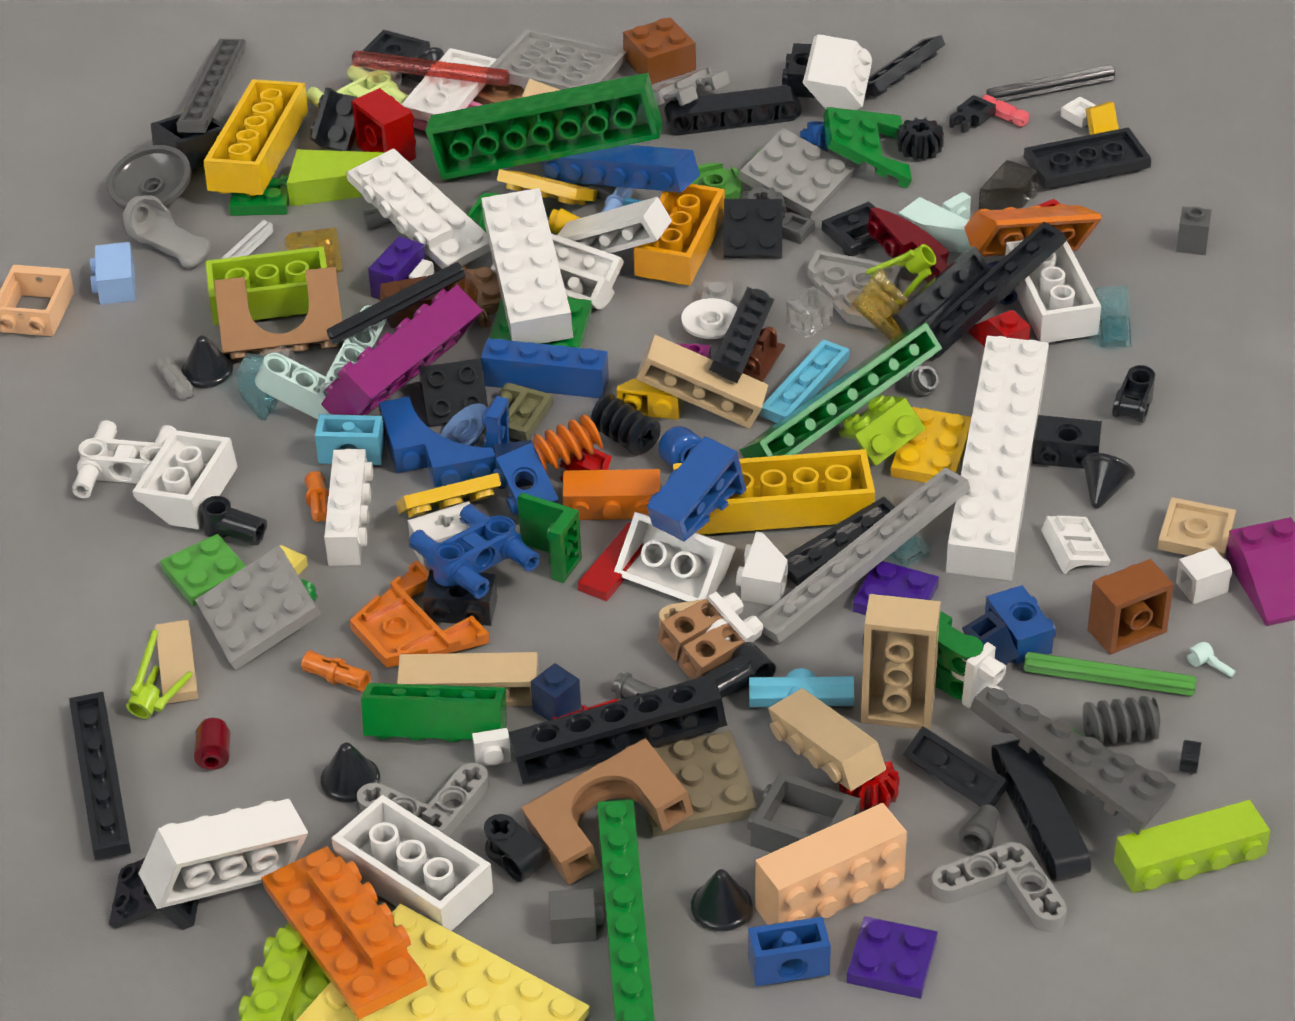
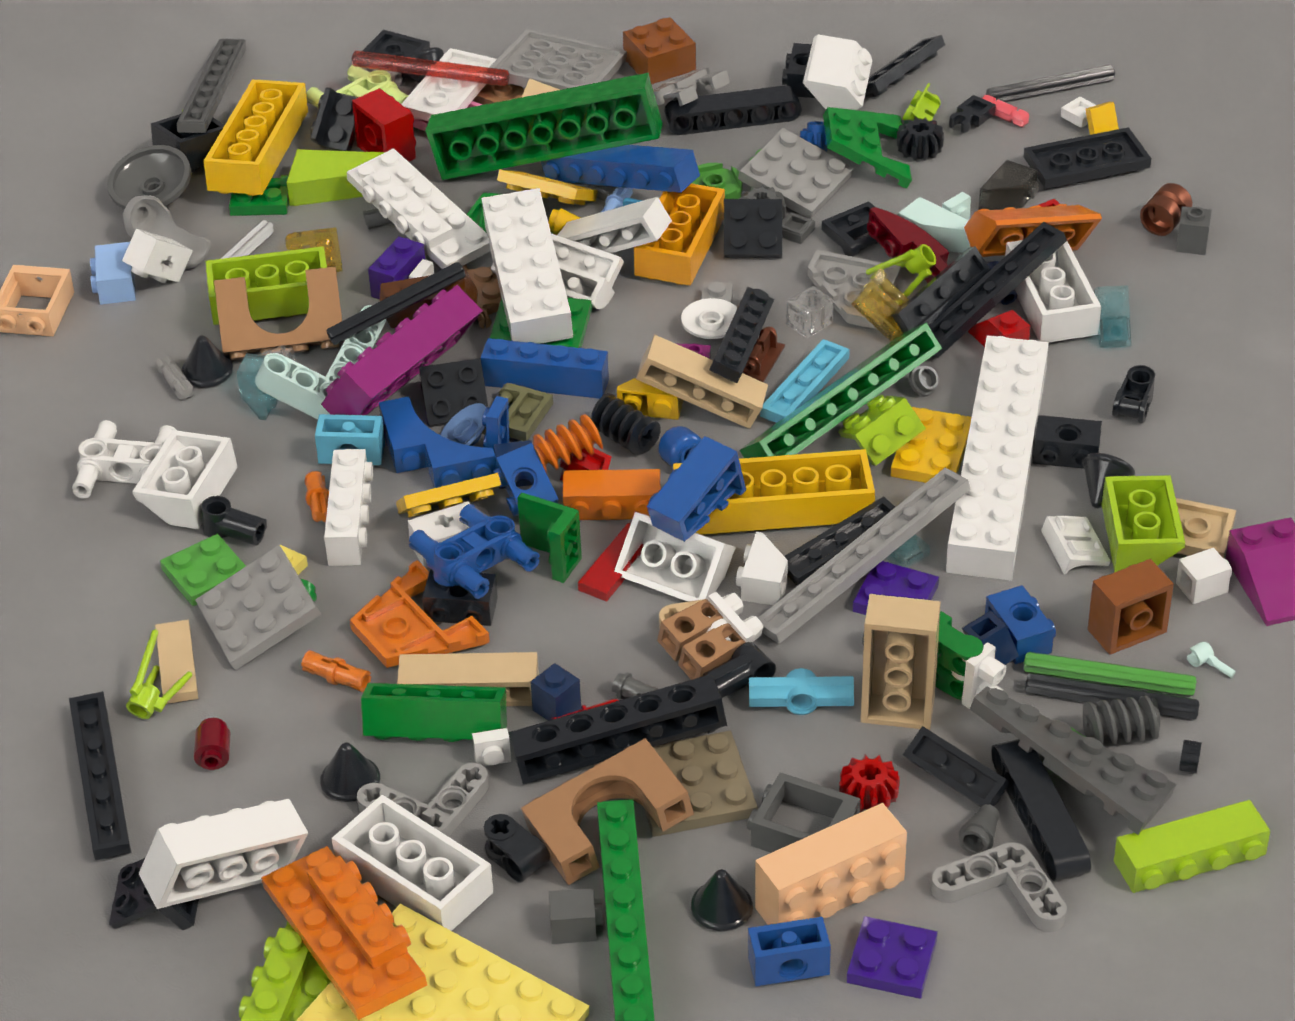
(156, 256): none -> white brick
(826, 739): tan brick -> none
(922, 105): none -> lime hinge
(1094, 692): none -> black axle
(1141, 519): none -> lime slope
(1164, 209): none -> copper wheel

